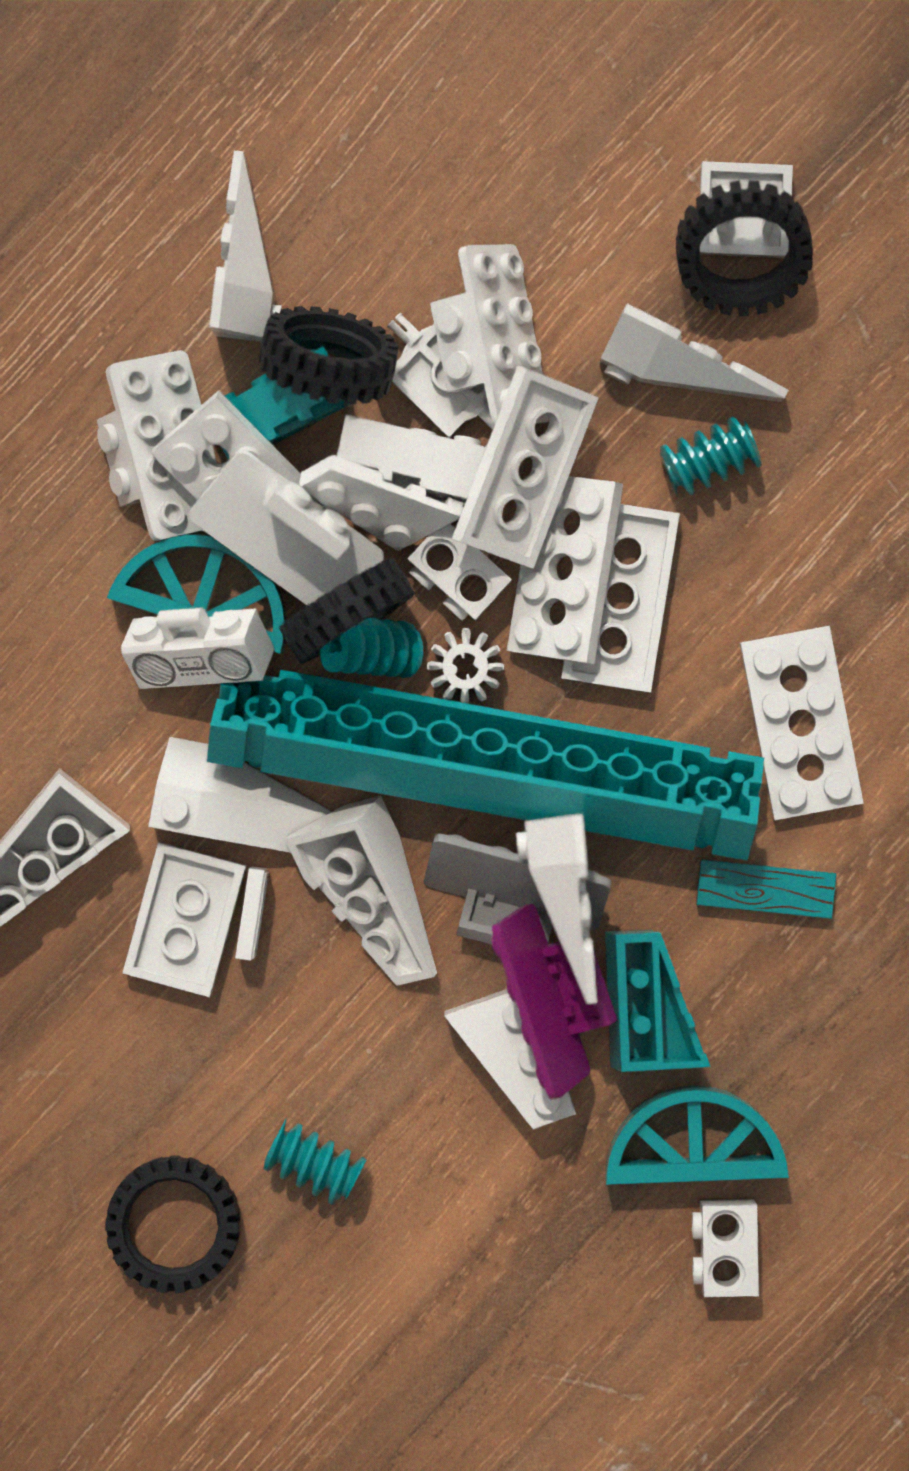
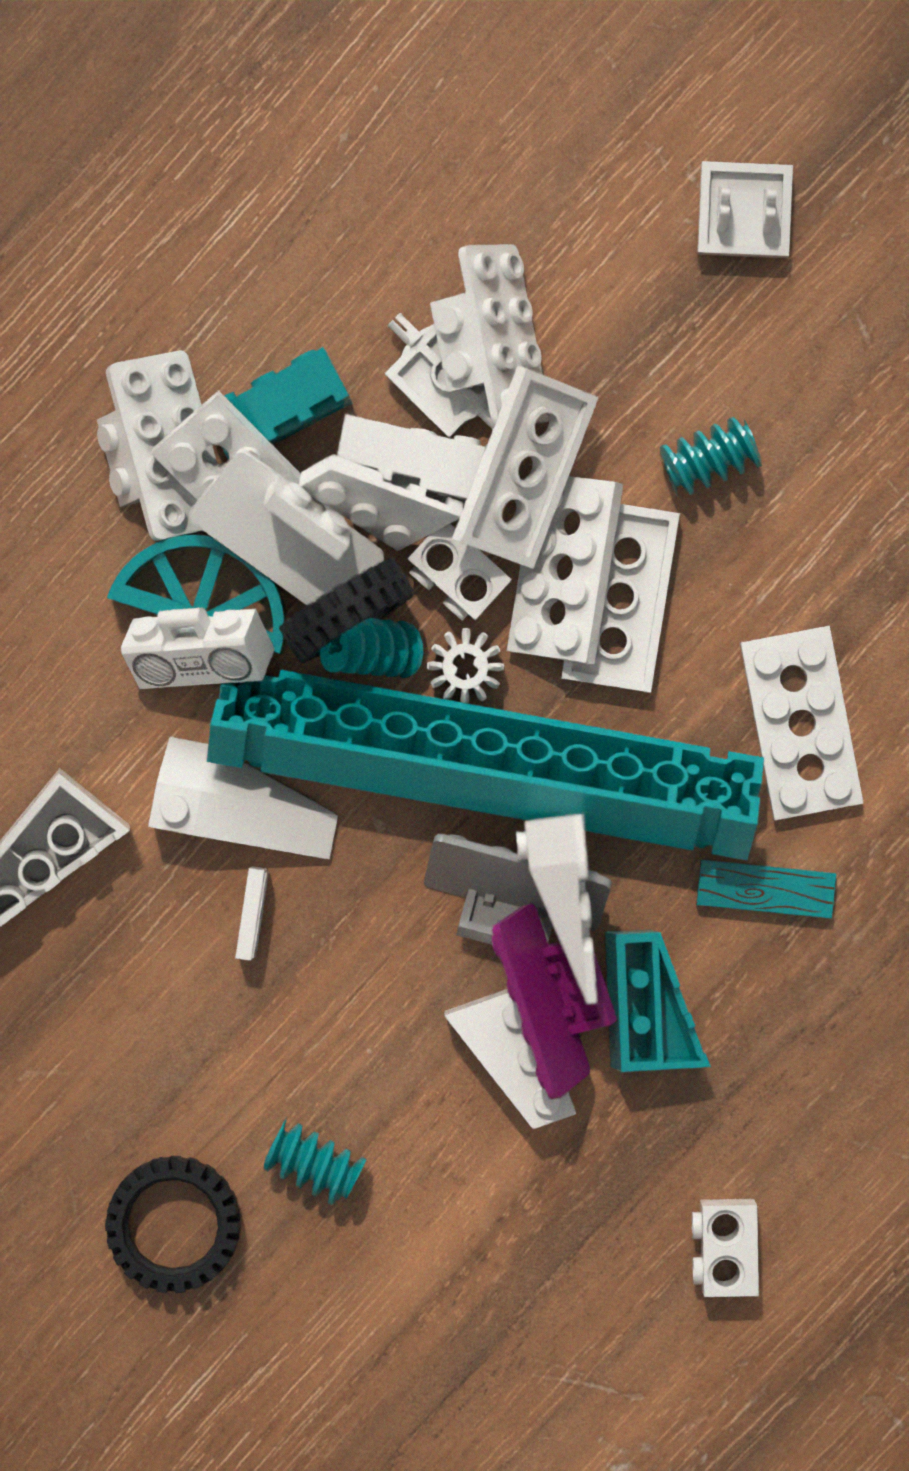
(184, 919): white plate -> none
(244, 285): white wedge -> none
(360, 377): black tyre -> none
(365, 874): white wedge -> none
(654, 354): white wedge -> none
(672, 1165): teal window -> none
(744, 204): black tyre -> none

